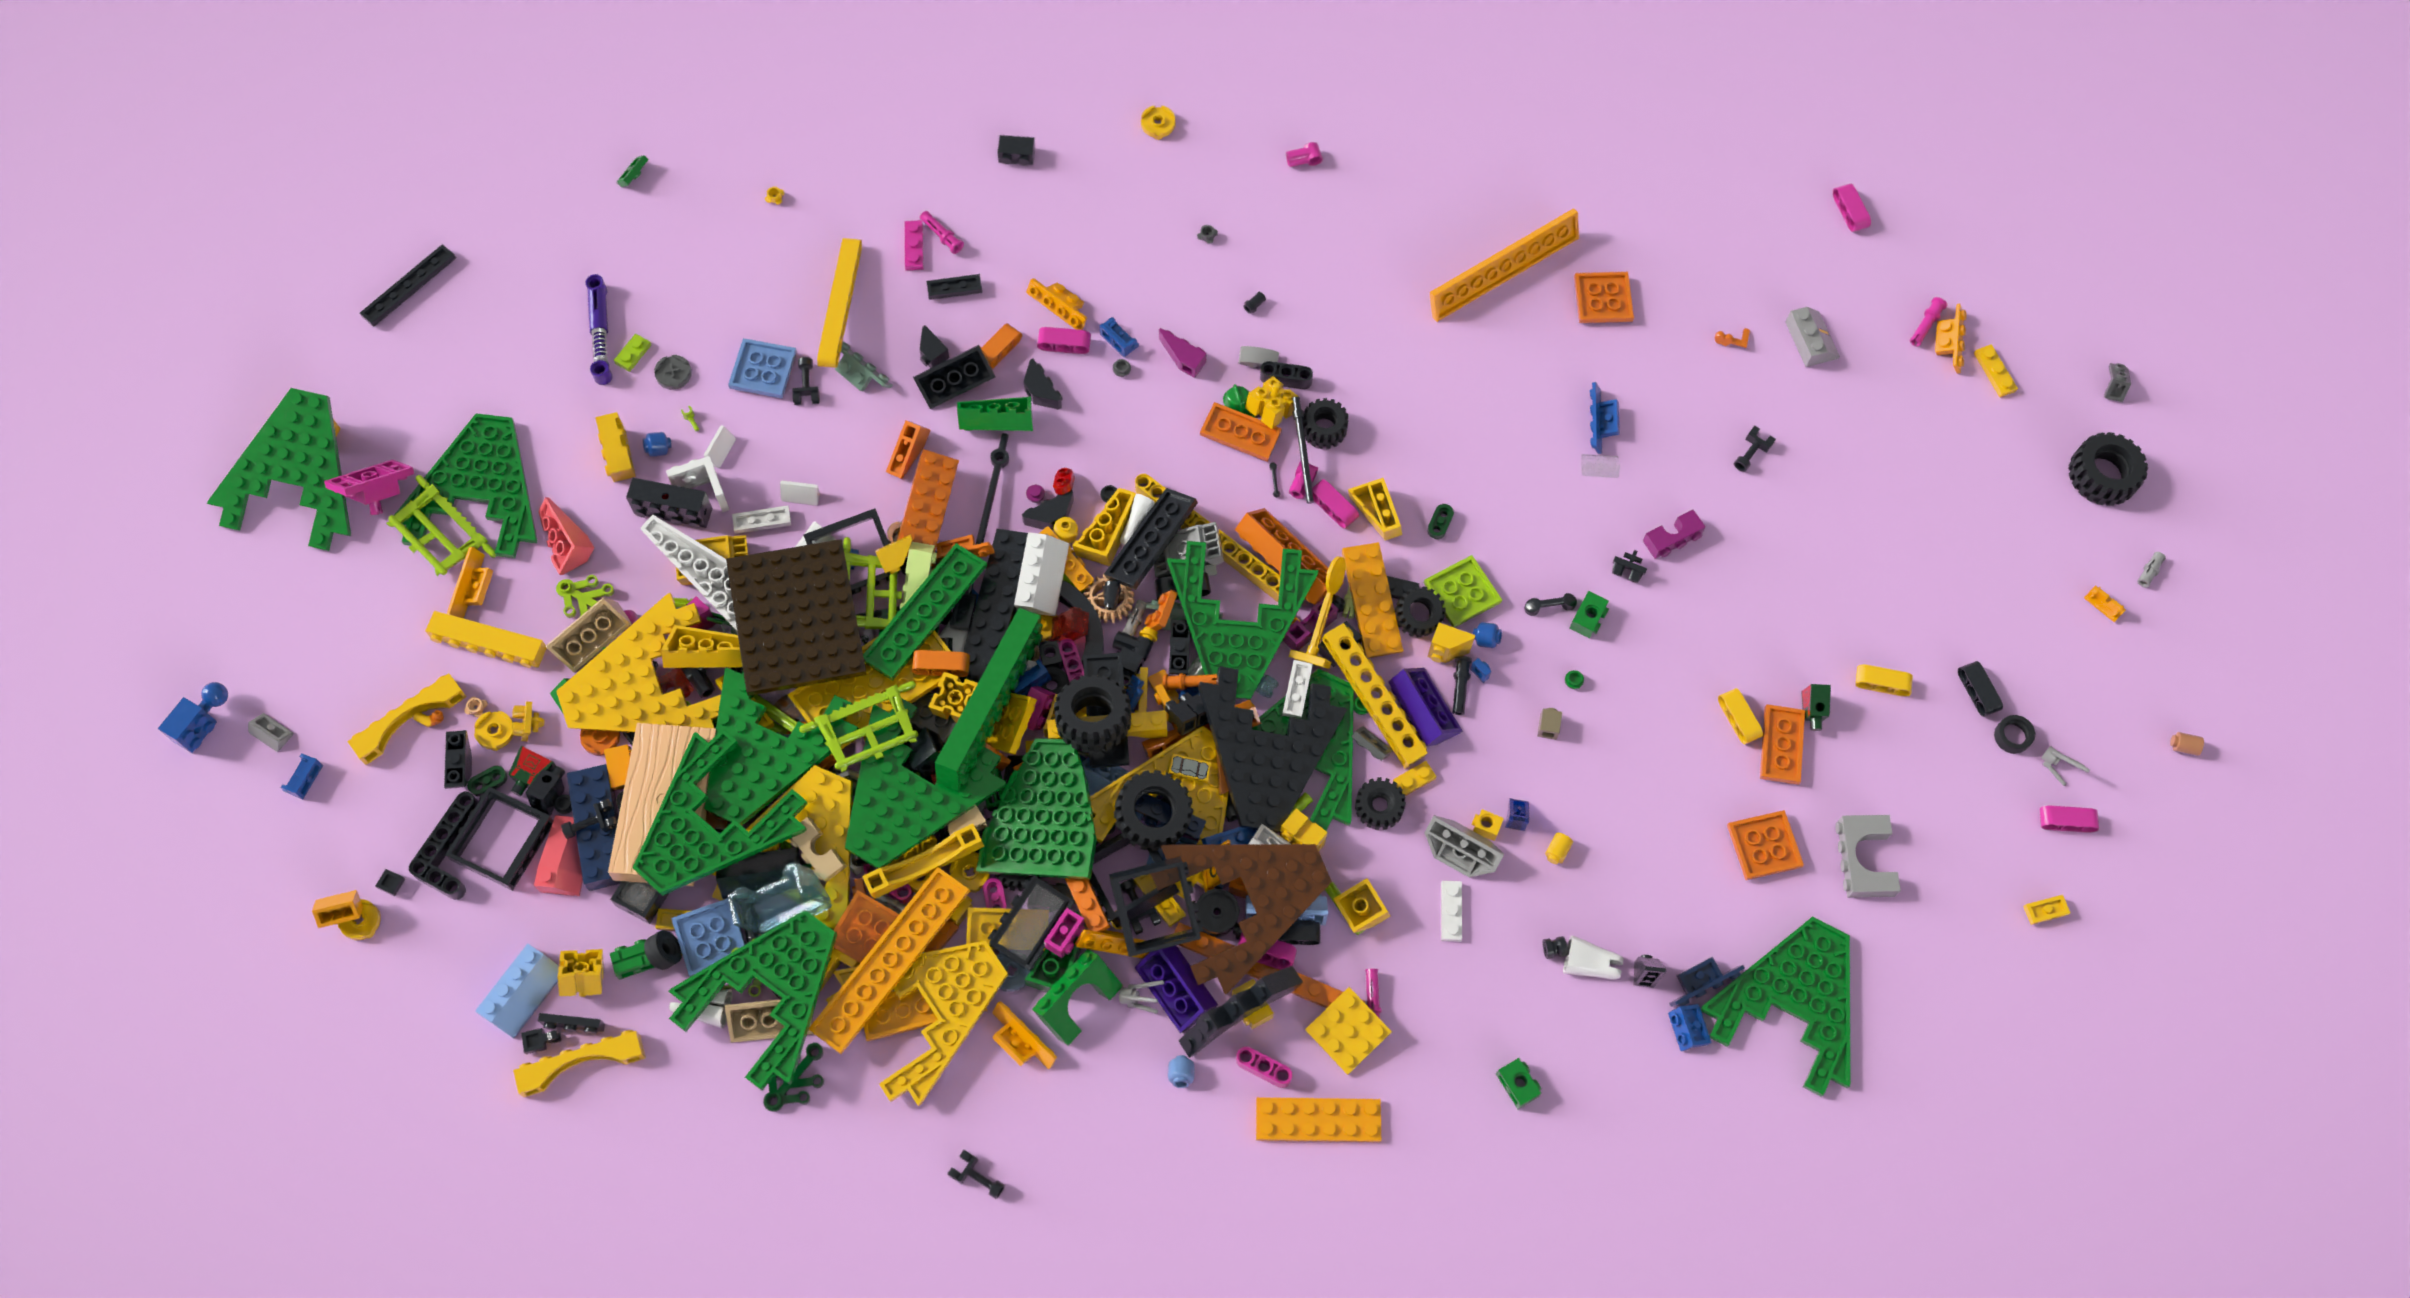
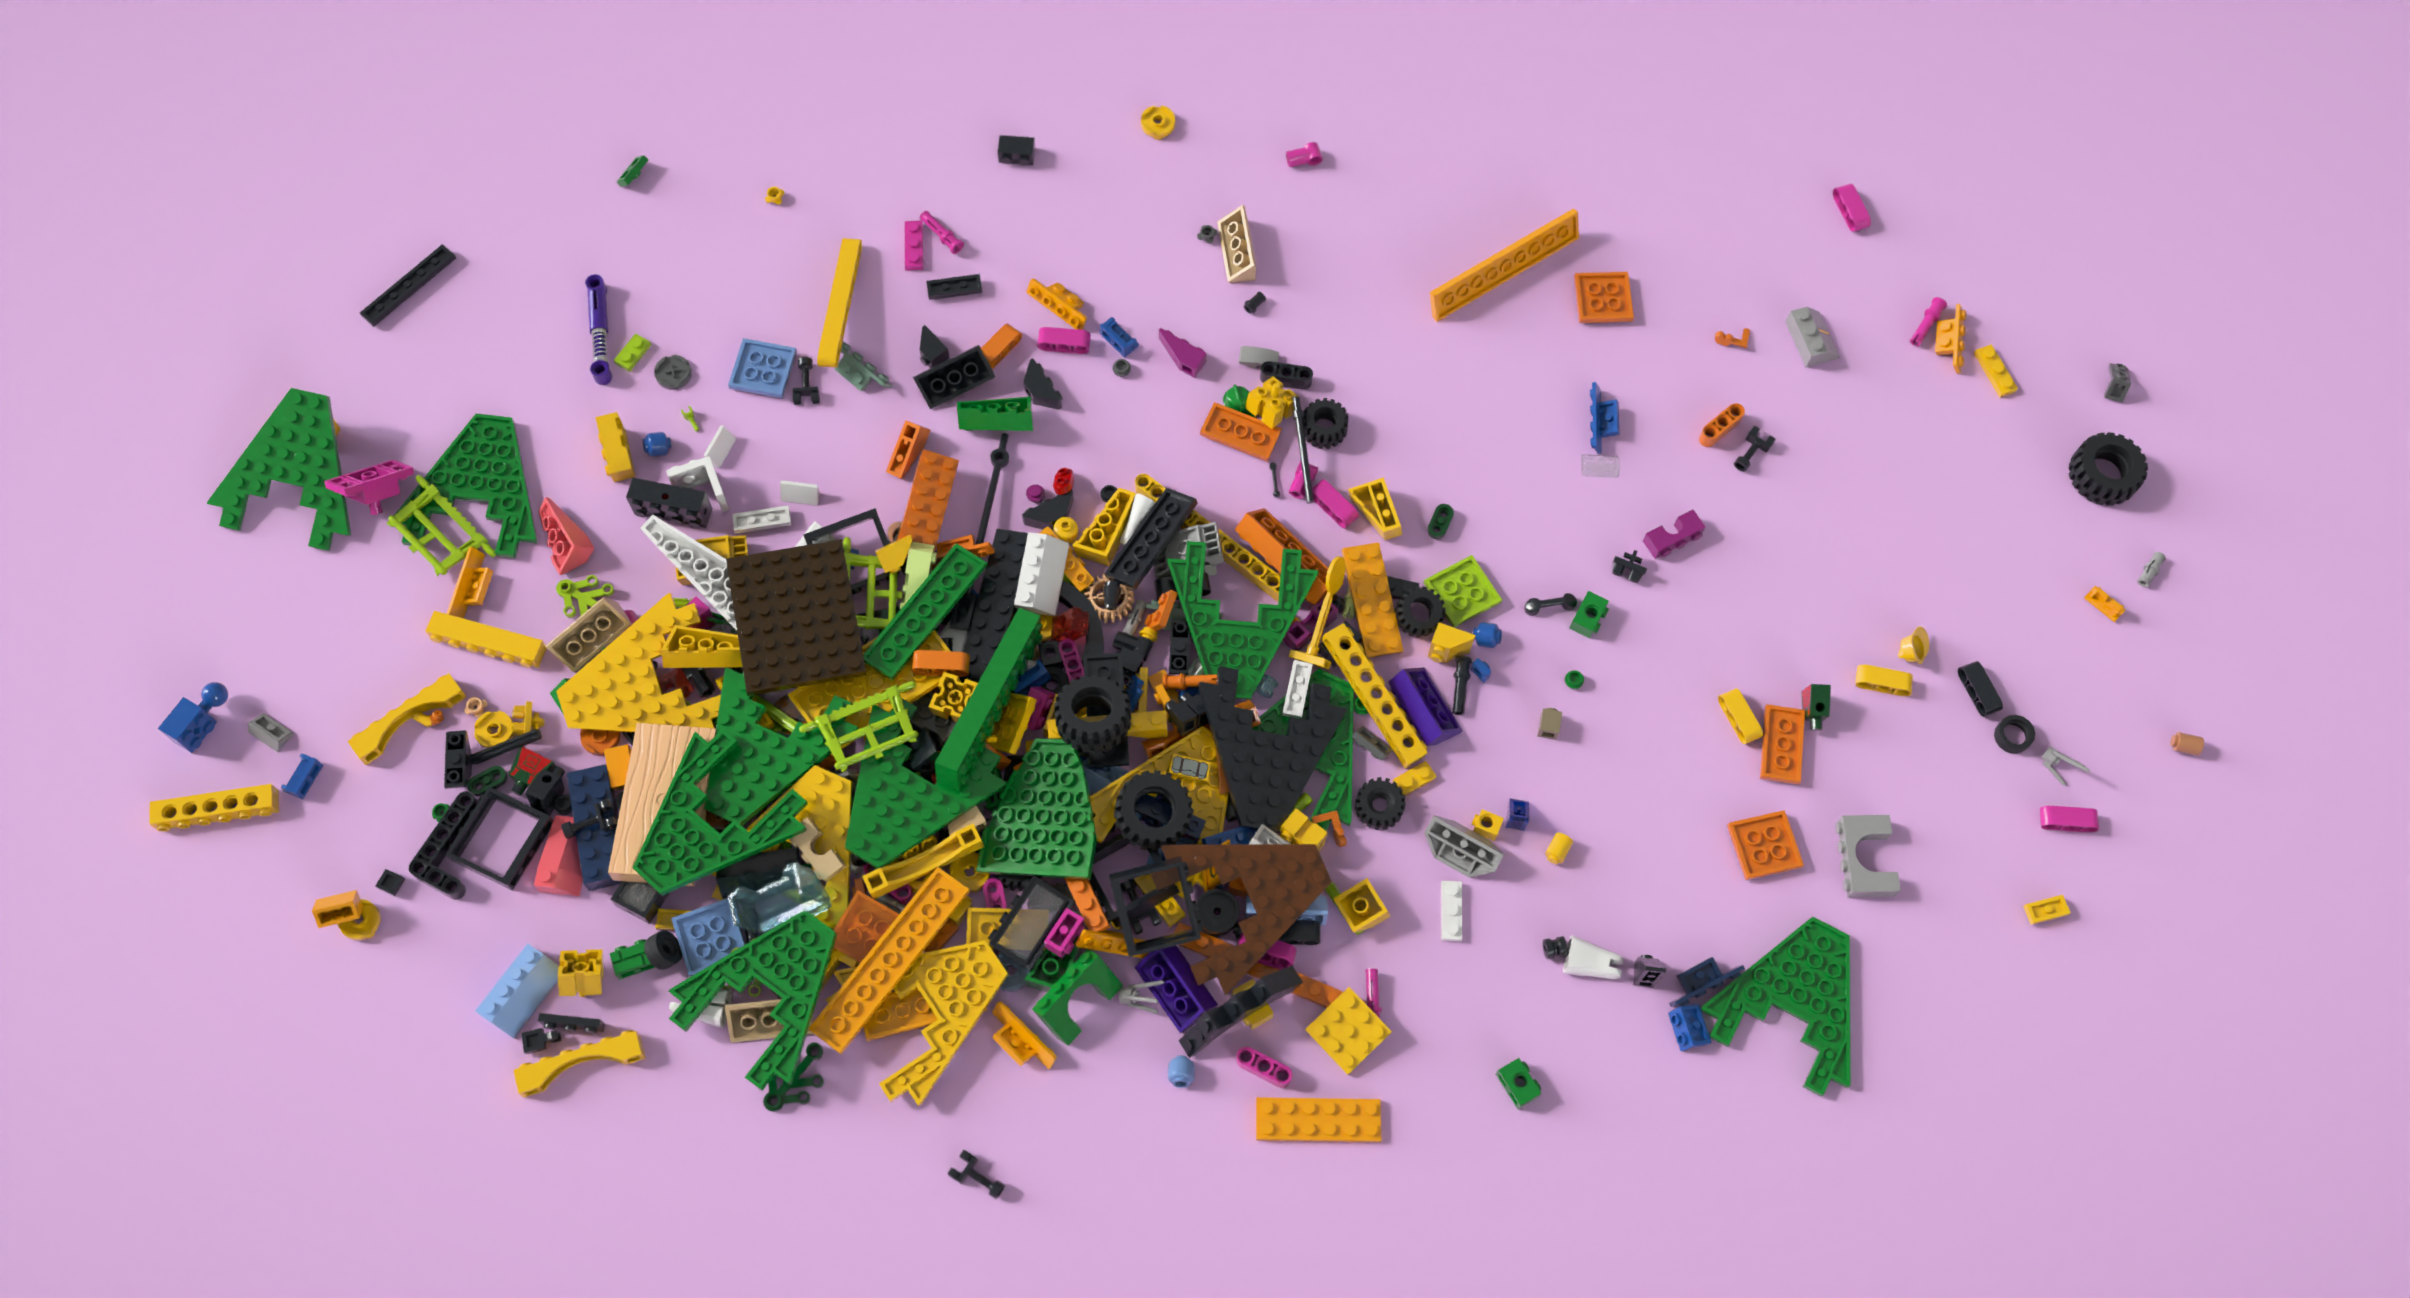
(162, 810): none -> yellow brick
(437, 809): none -> green plate
(505, 746): none -> black axle
(1237, 246): none -> tan slope
(1338, 831): none -> orange piece
(1725, 418): none -> orange beam
(1915, 647): none -> yellow piece

